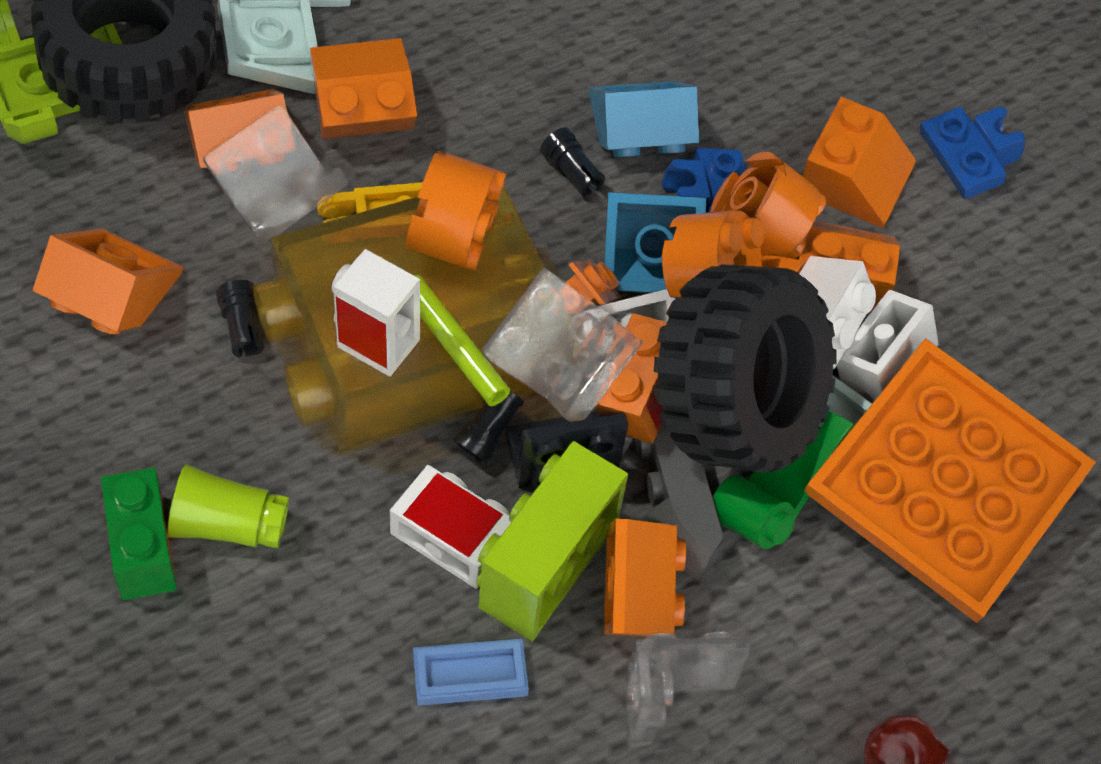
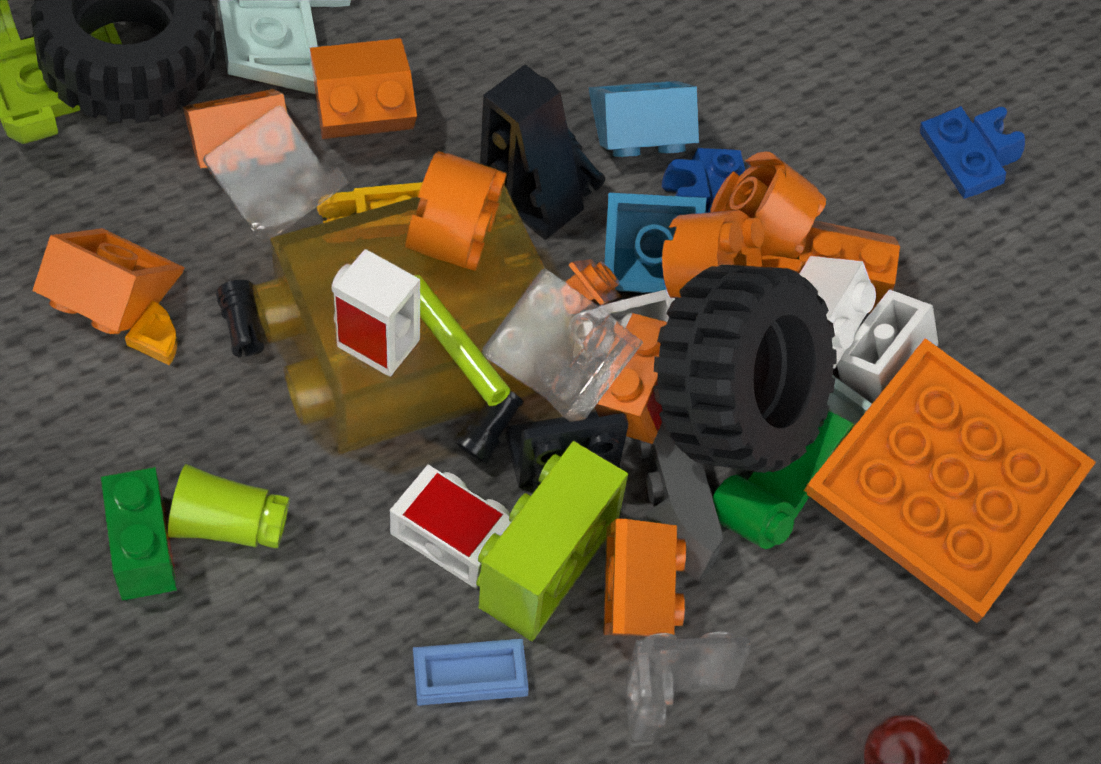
(154, 334): none -> light orange tile
(531, 142): none -> black wedge
(860, 163): orange slope -> none

